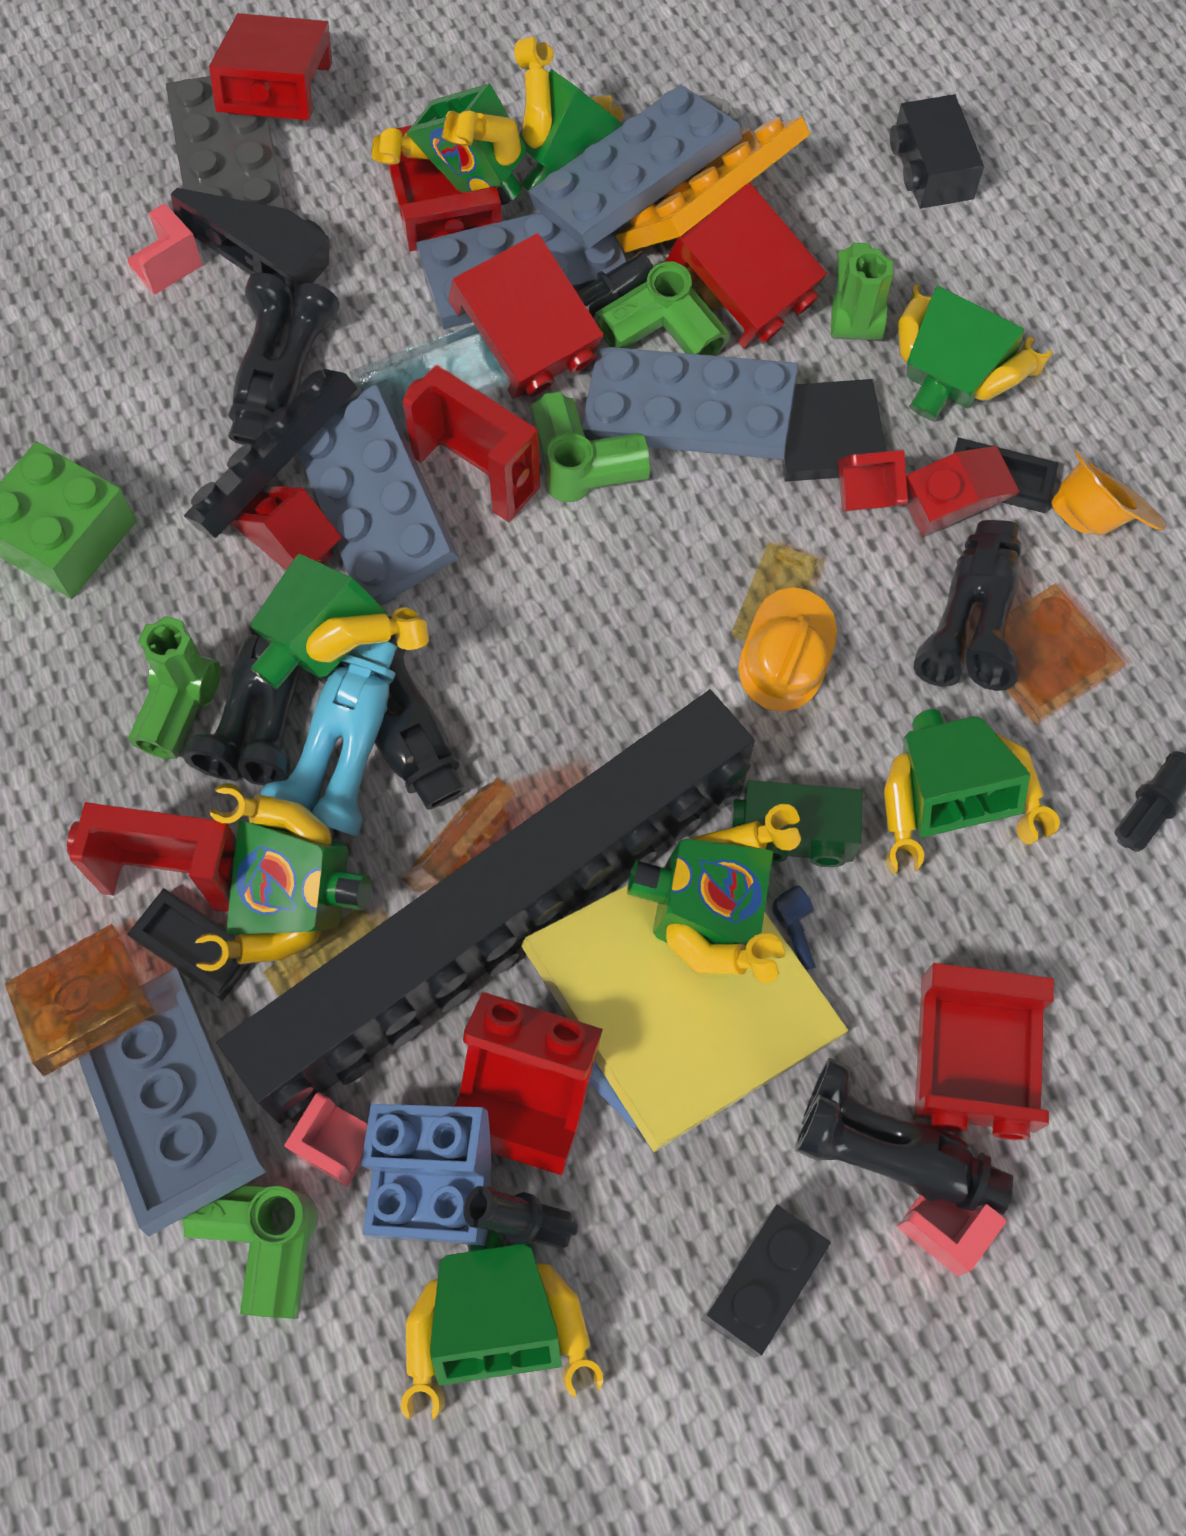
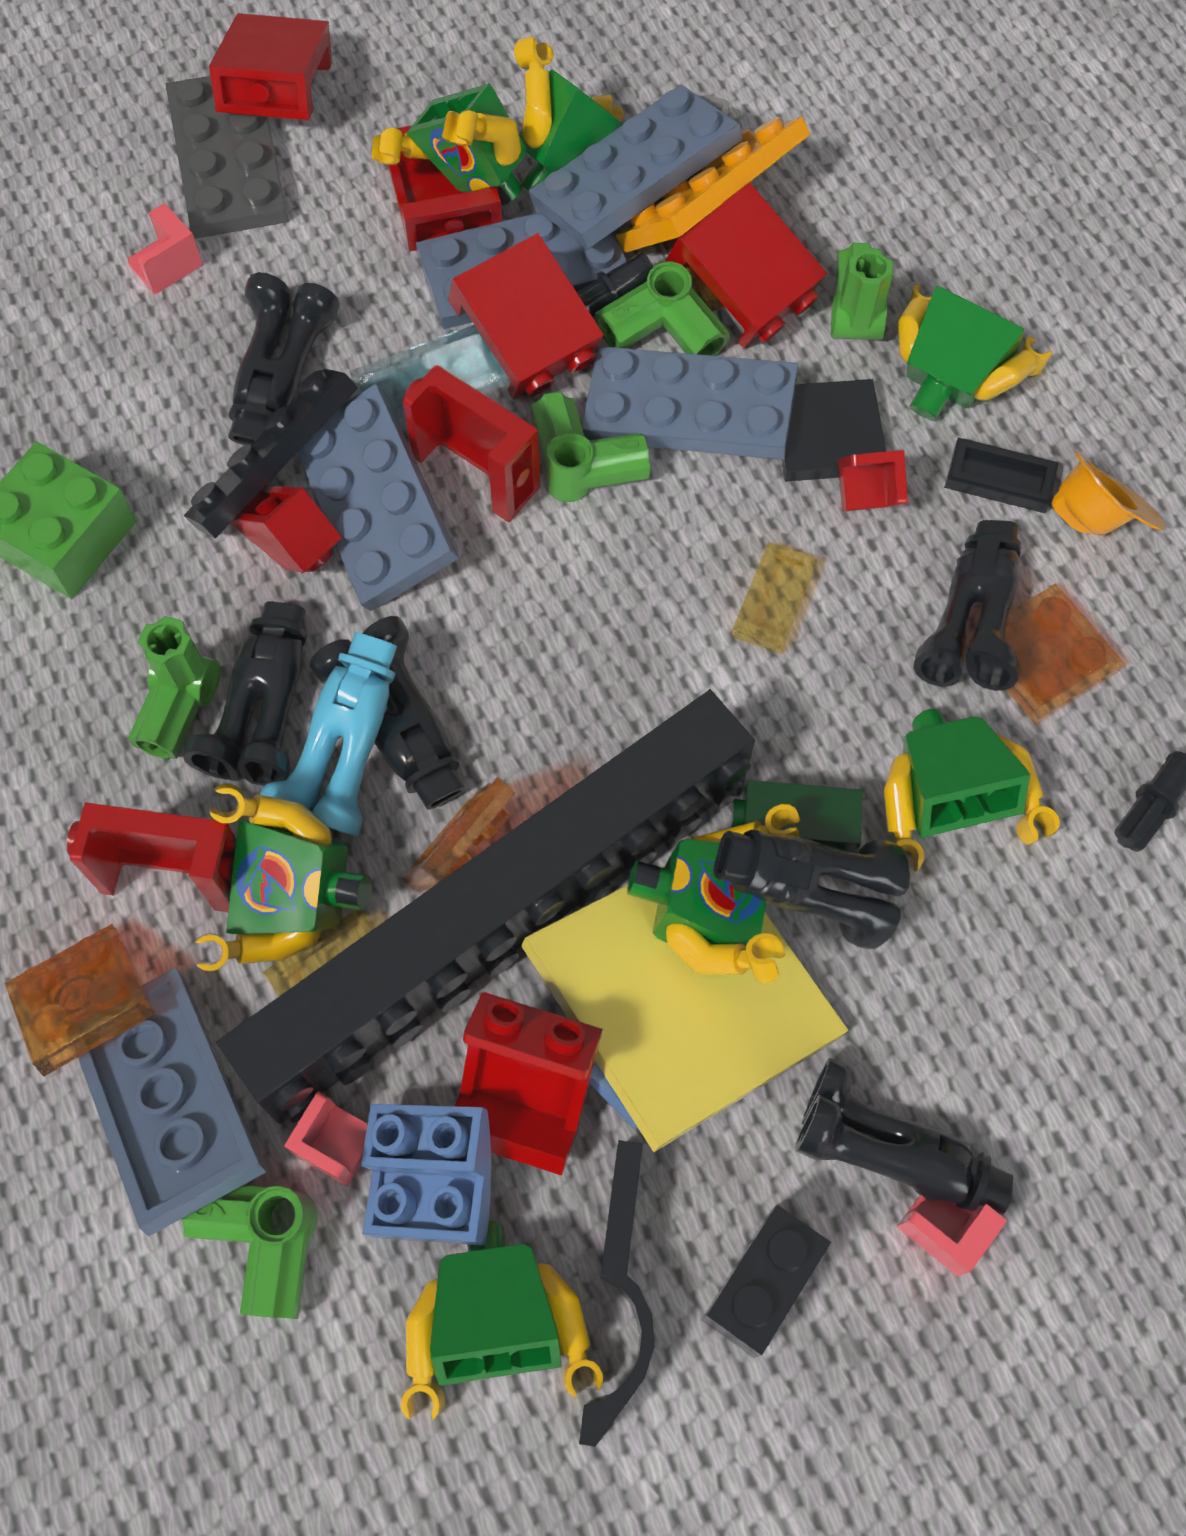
(170, 933): black tile -> none
(256, 236): black slope -> none
(320, 618): green torso -> none
(519, 1217): black axle -> none
(600, 1415): none -> black piece
(787, 649): light orange piece -> none
(787, 871): none -> black piece
(788, 910): dark blue hand -> none
(936, 151): black brick -> none
(958, 488): red slope -> none
(981, 1050): red panel -> none

